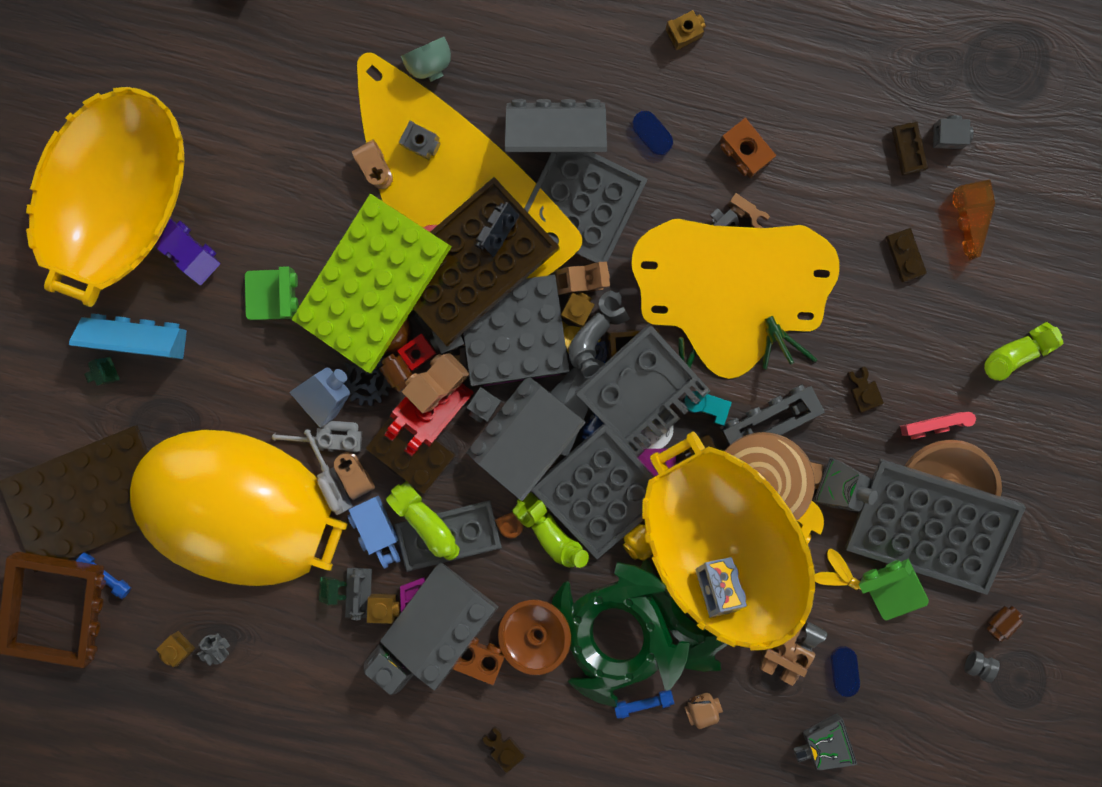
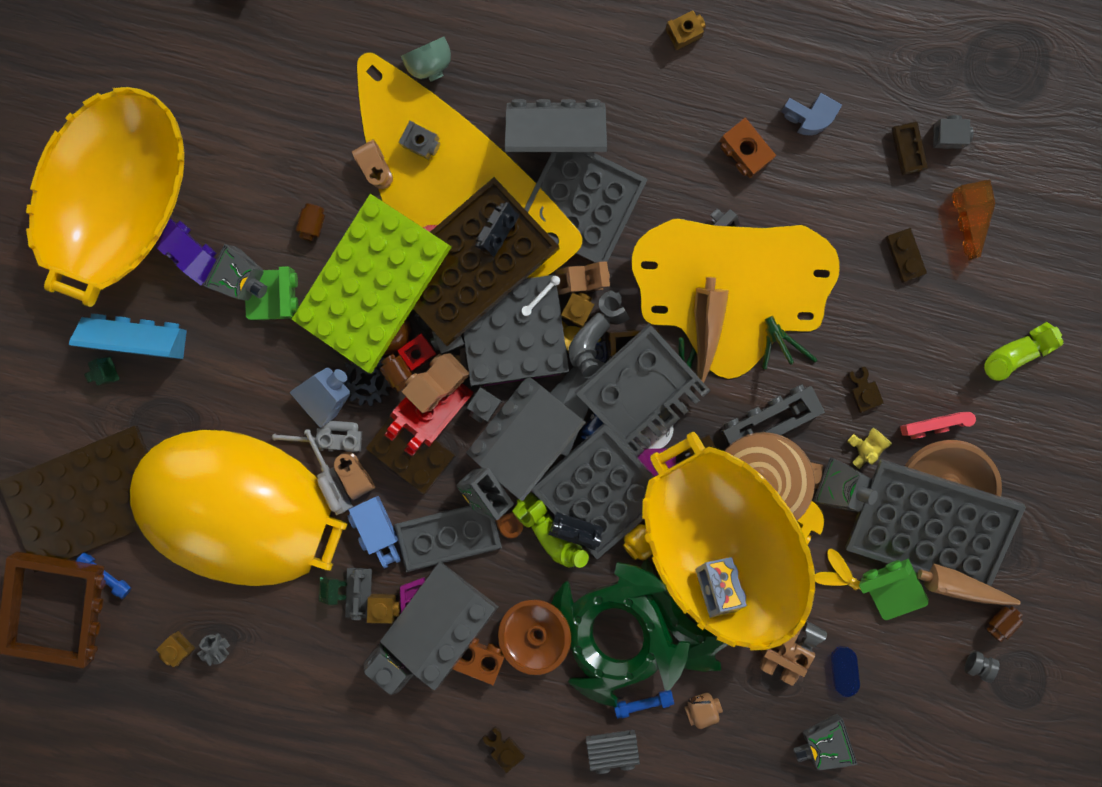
(236, 275): none -> dark grey torso
(310, 222): none -> reddish brown brick
(428, 524): lime piece -> none
(481, 489): none -> dark grey torso
(526, 310): none -> white hinge
(576, 531): none -> black hinge
(612, 751): none -> dark grey brick
(652, 133): clear blue tile -> none
(709, 319): none -> medium nougat piece
(709, 405): teal leg -> none
(744, 208): medium nougat plate -> none
(813, 119): none -> sand blue brick
(870, 448): none -> light yellow piece
(960, 586): none -> medium nougat piece

